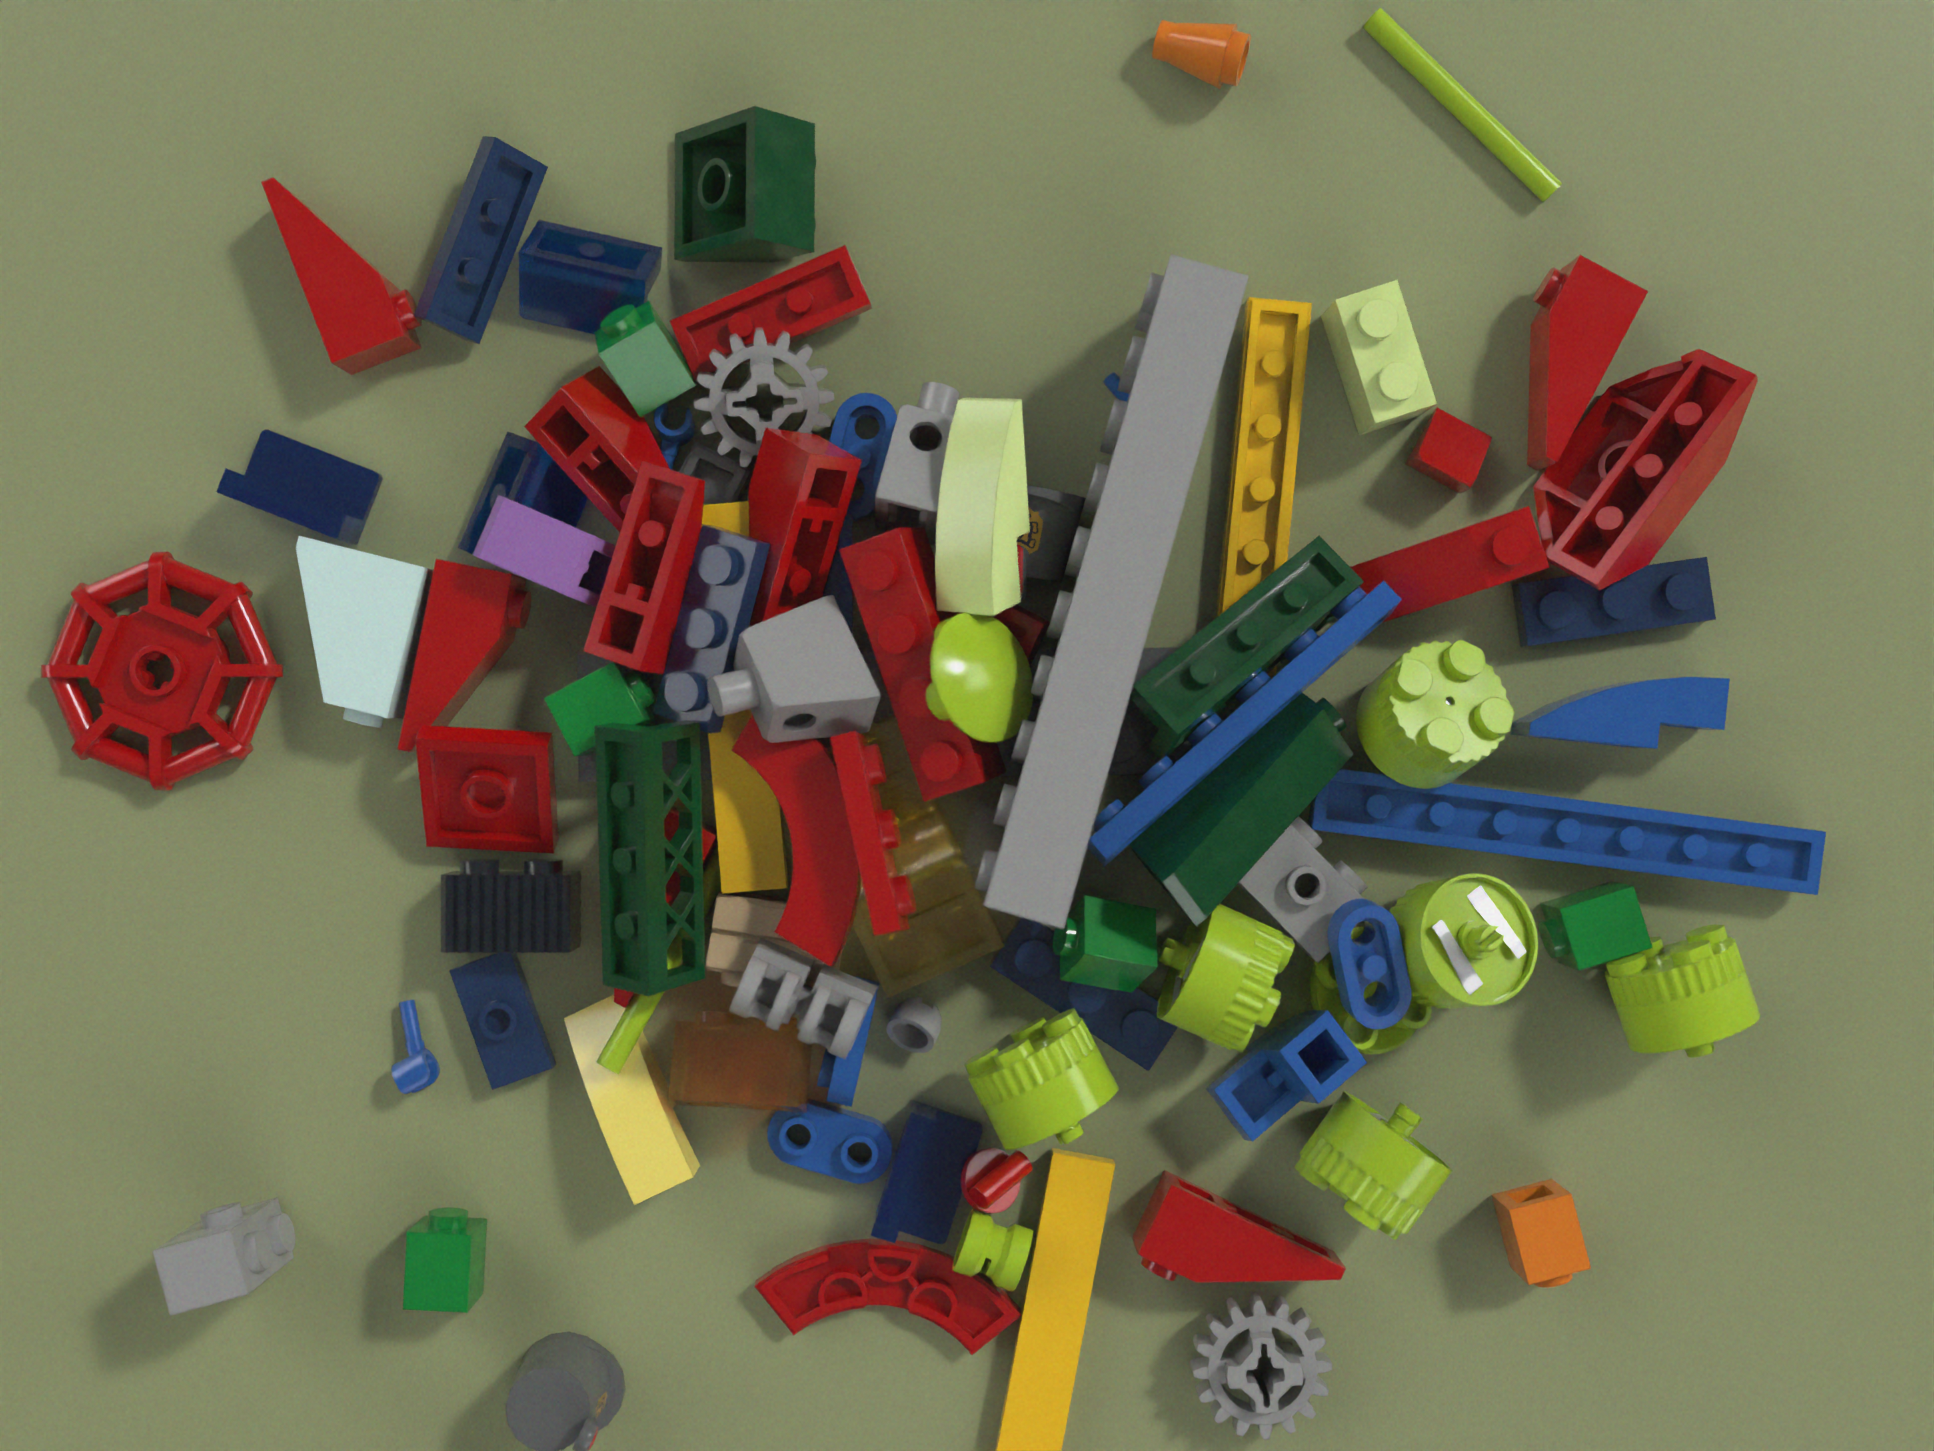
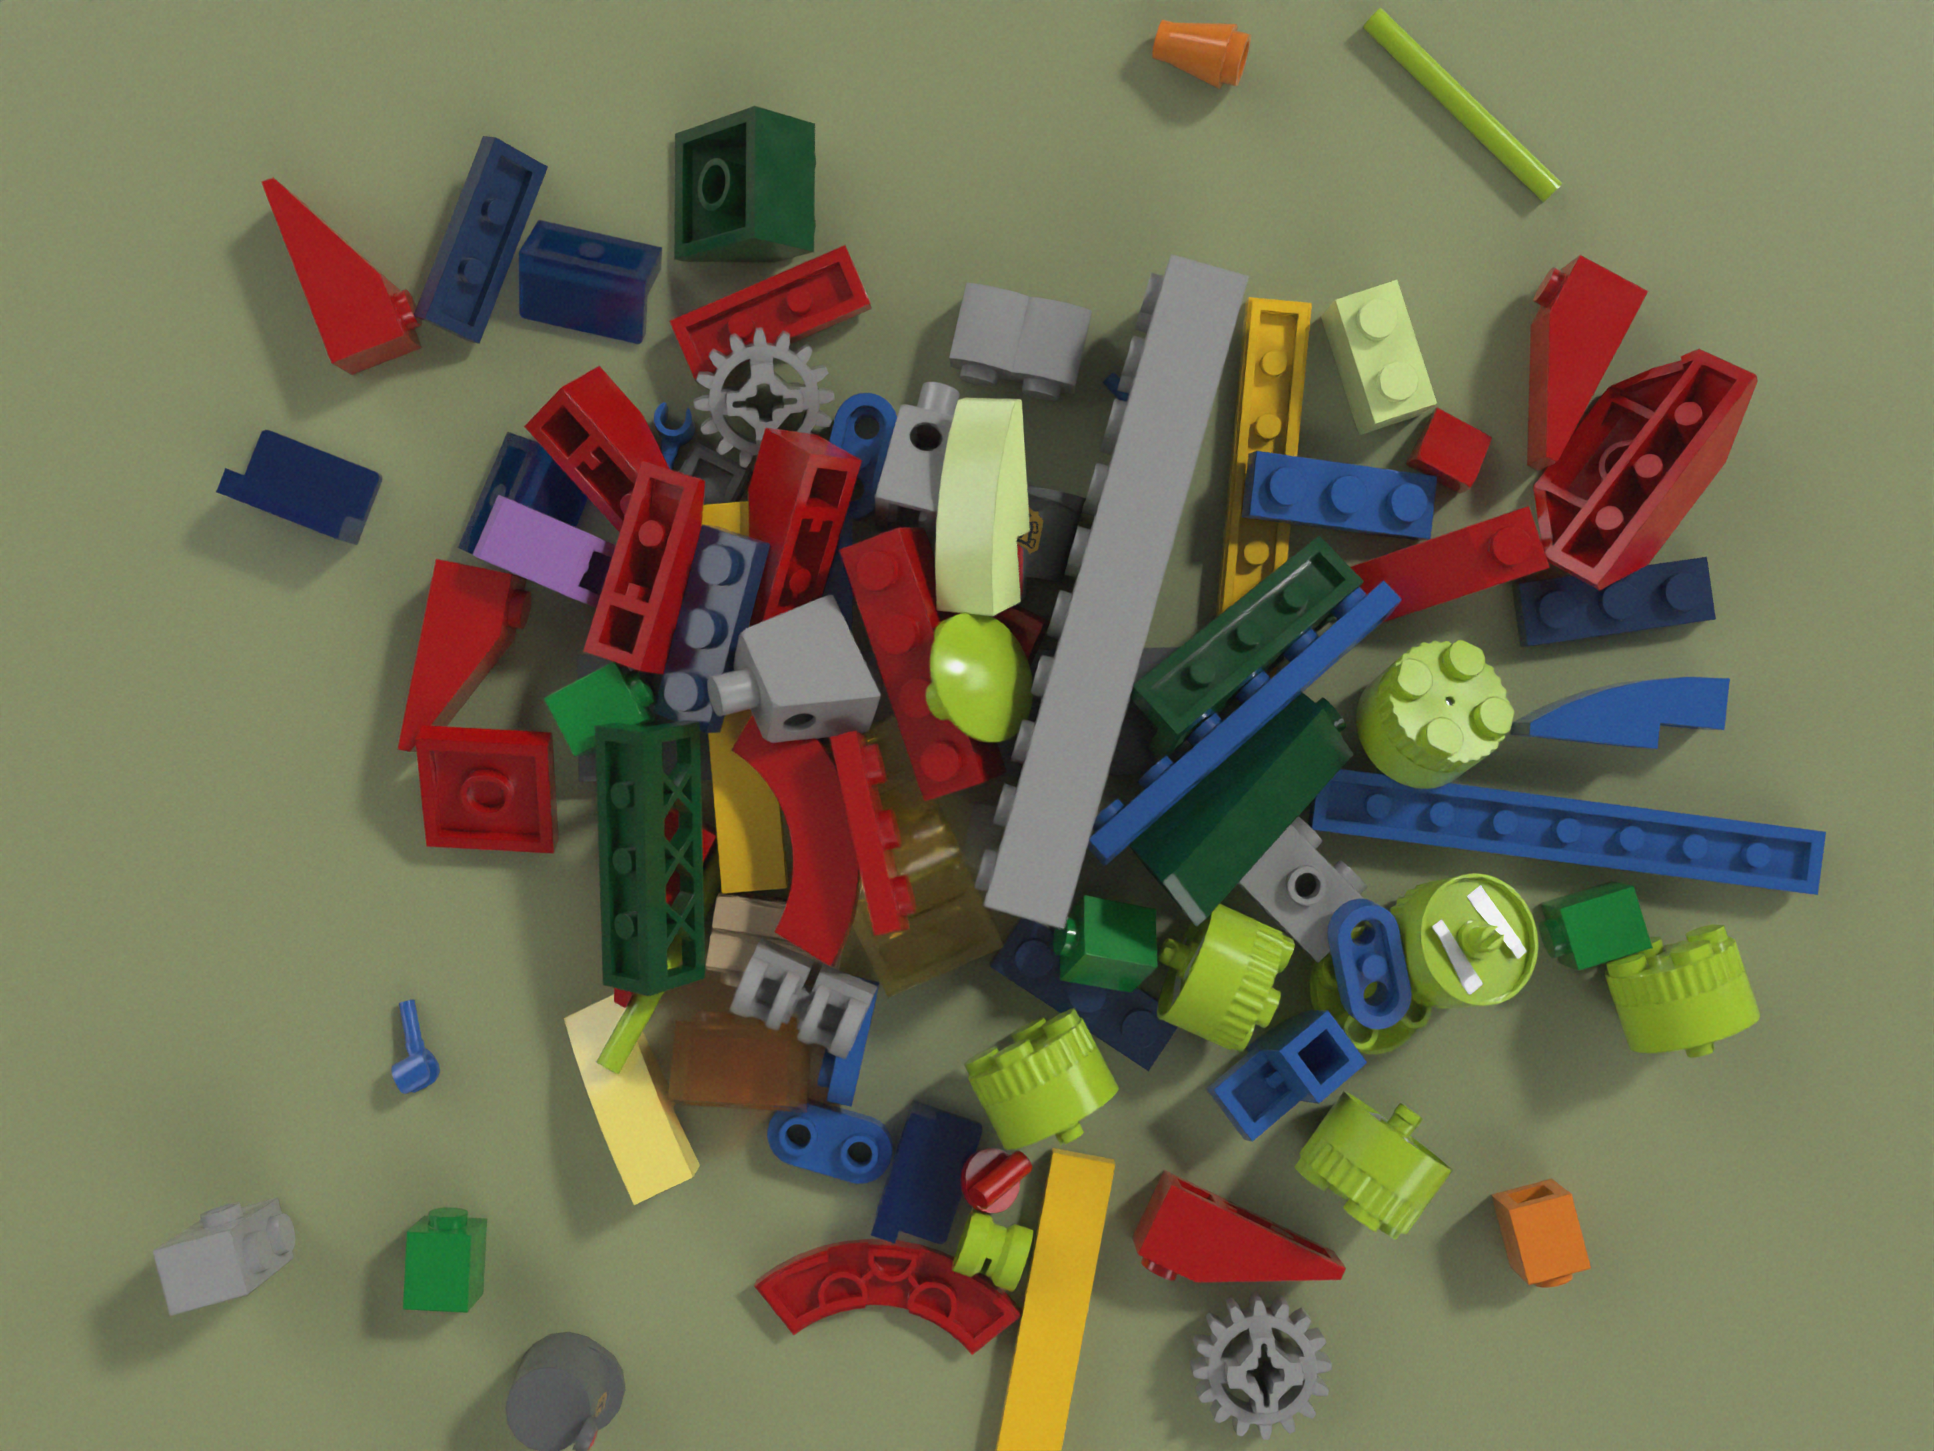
(198, 663): red plate -> none
(363, 627): light aqua slope -> none
(503, 1018): dark blue plate -> none
(510, 909): black brick -> none
(643, 357): green brick -> none
(915, 1025): light grey hinge -> none
(1019, 341): none -> light grey brick
(1339, 496): none -> blue plate

